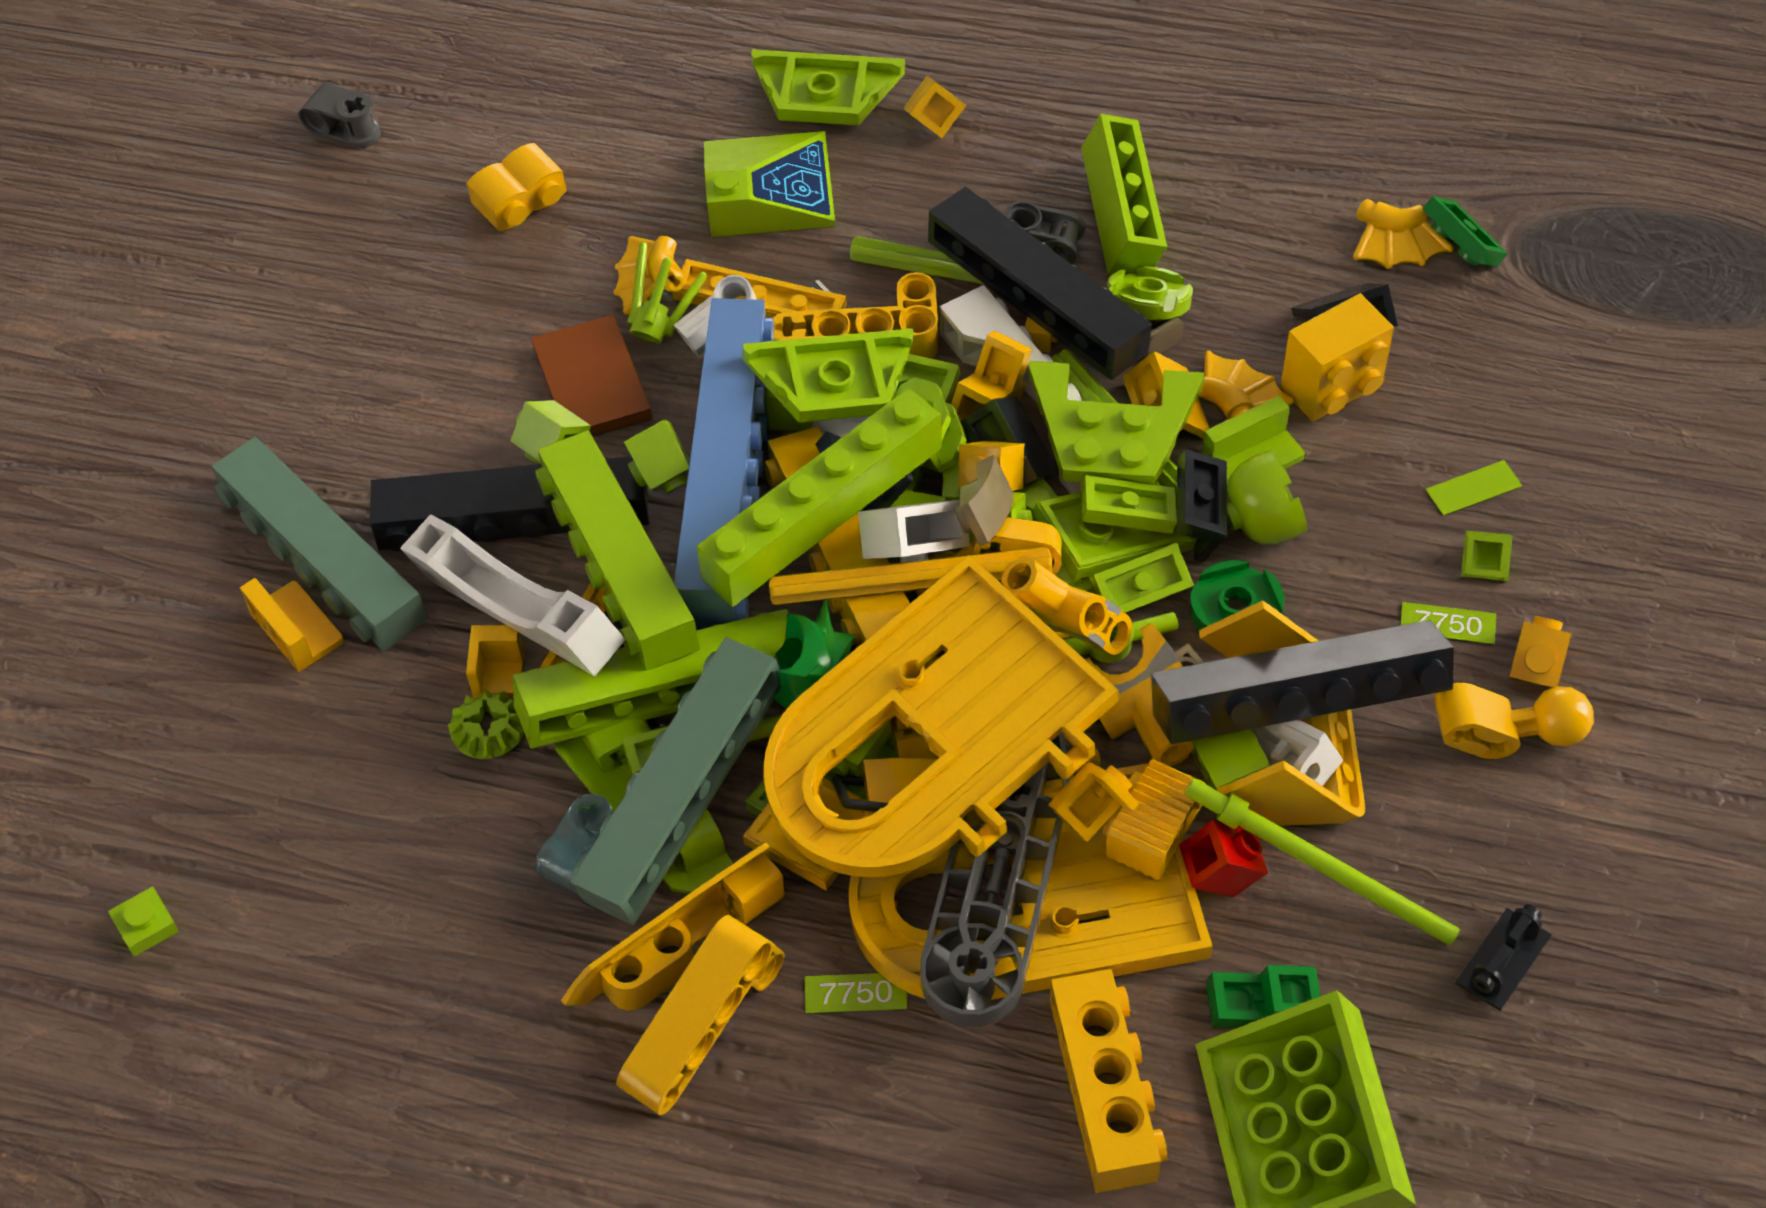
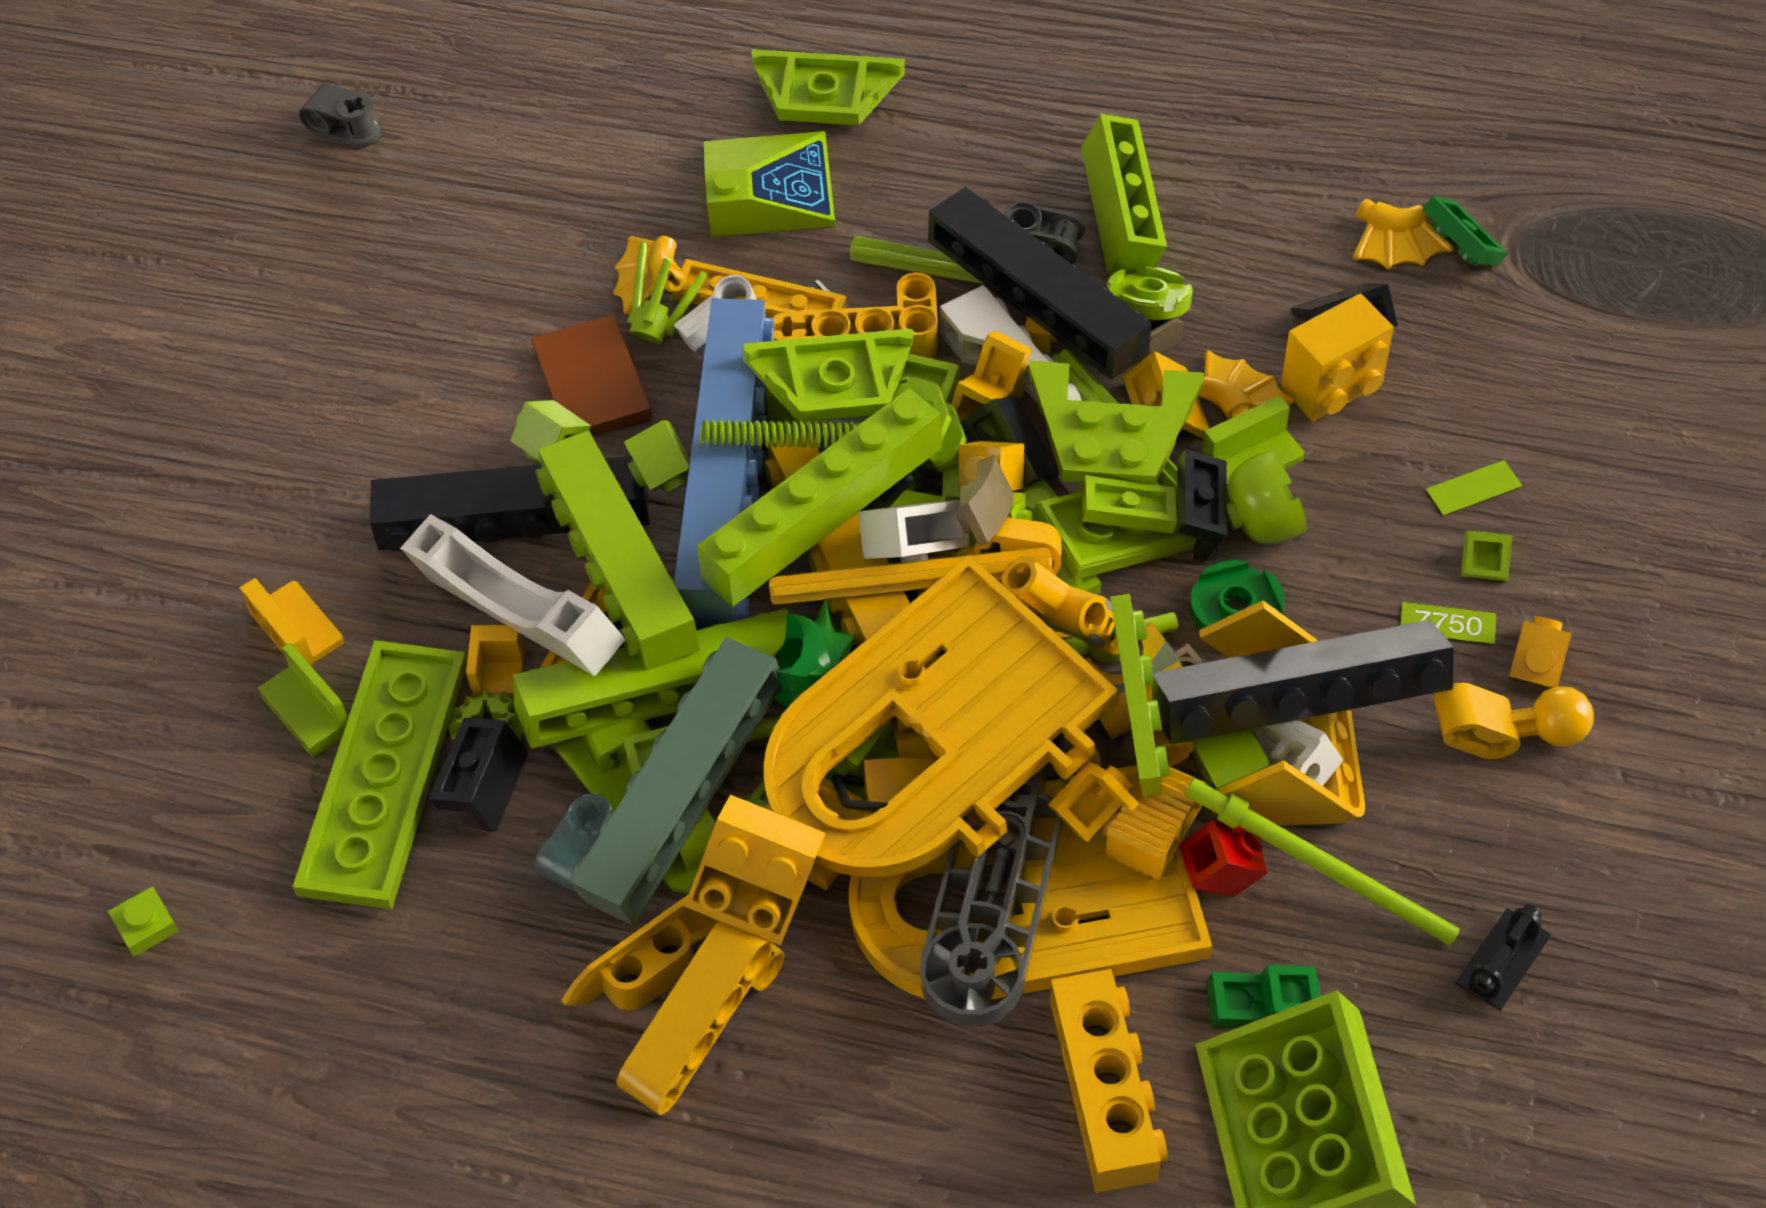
(305, 704): none -> lime panel
(319, 545): sand green brick -> none
(381, 775): none -> lime plate
(480, 771): none -> black panel
(516, 187): yellow brick -> none
(743, 430): none -> lime piece
(754, 869): none -> yellow slope
(852, 993): lime sticker -> none
(934, 106): yellow panel -> none
(1143, 714): none -> lime wing
(1144, 579): lime plate -> none

